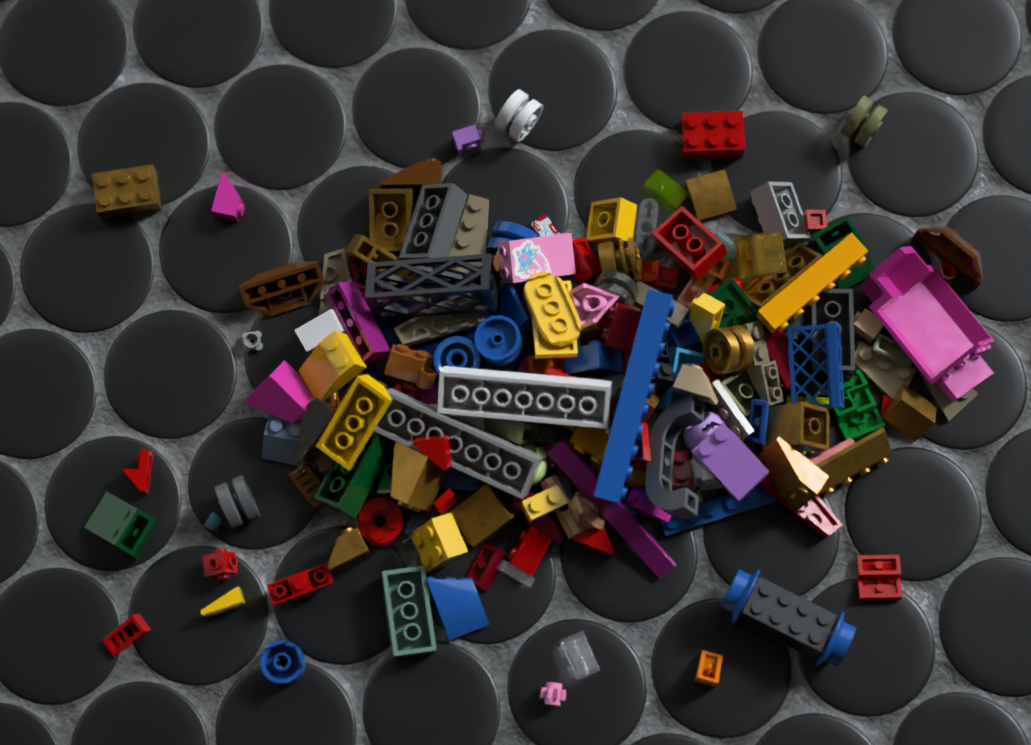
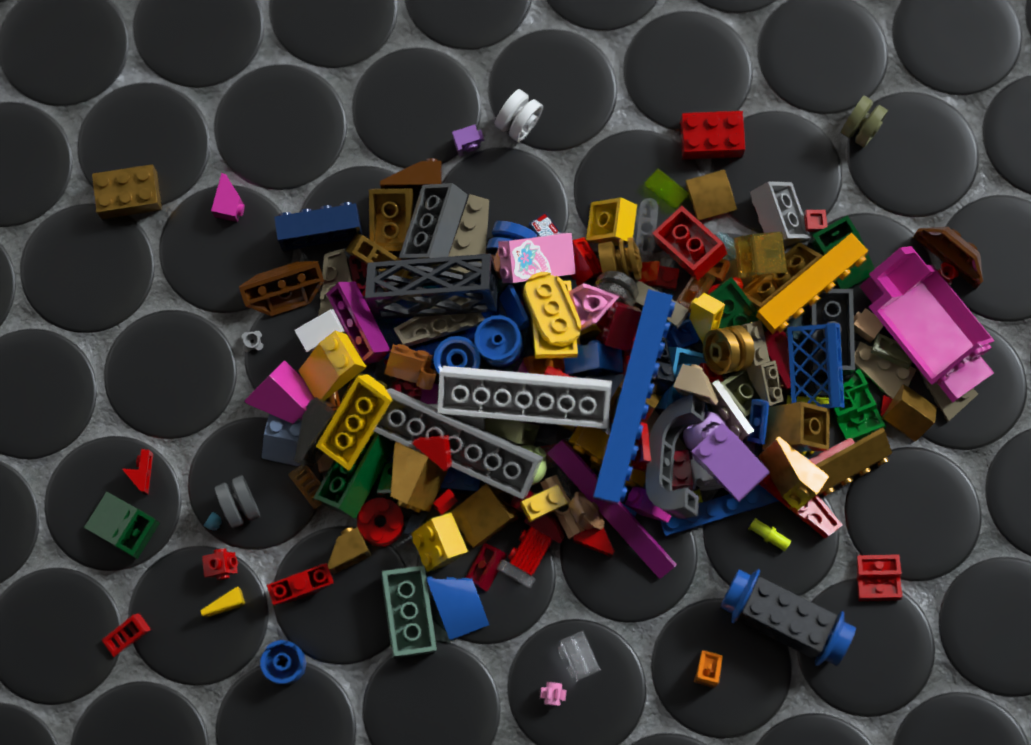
(318, 226): none -> dark blue brick
(769, 534): none -> neon yellow pin

